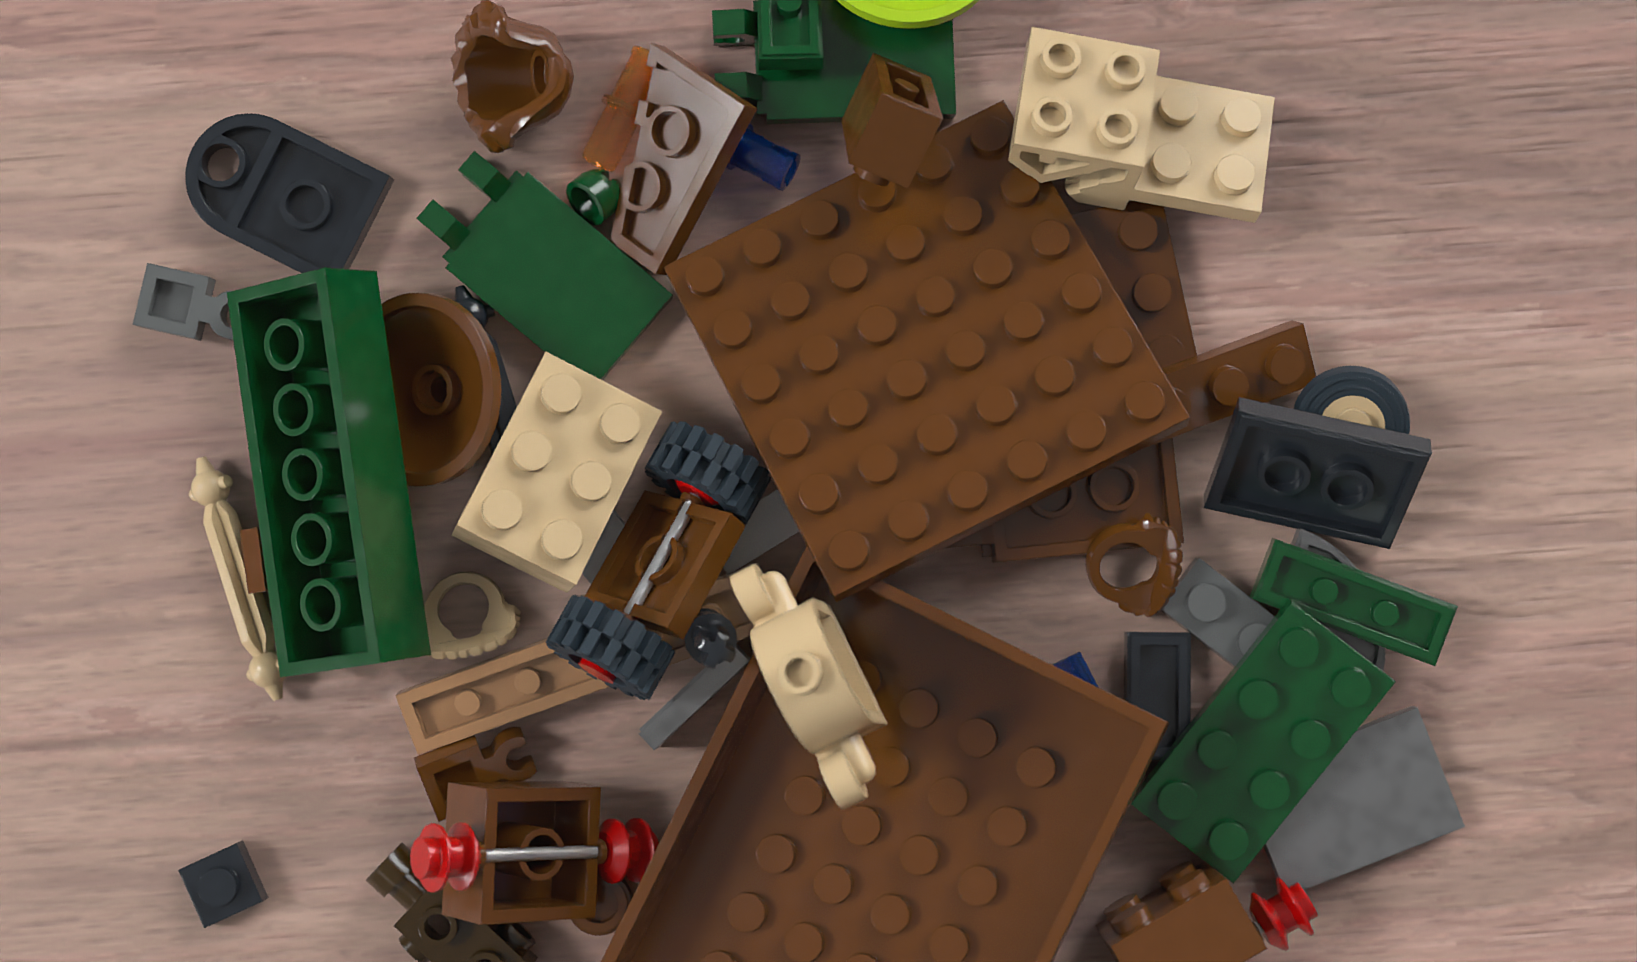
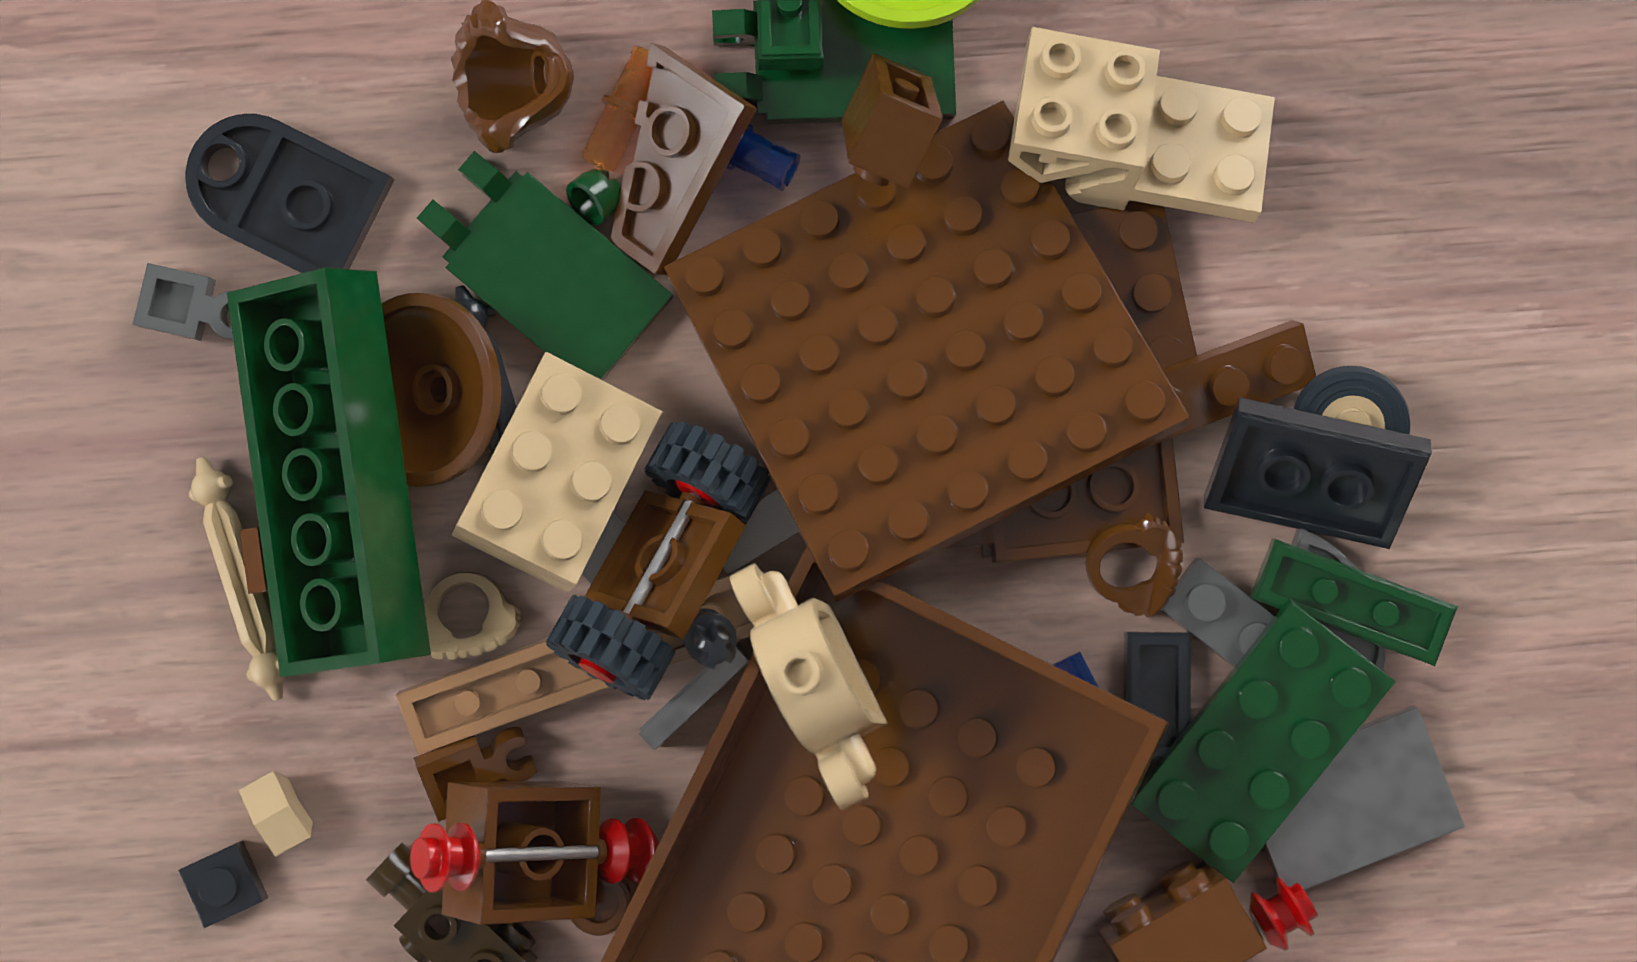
(276, 812): none -> tan piece

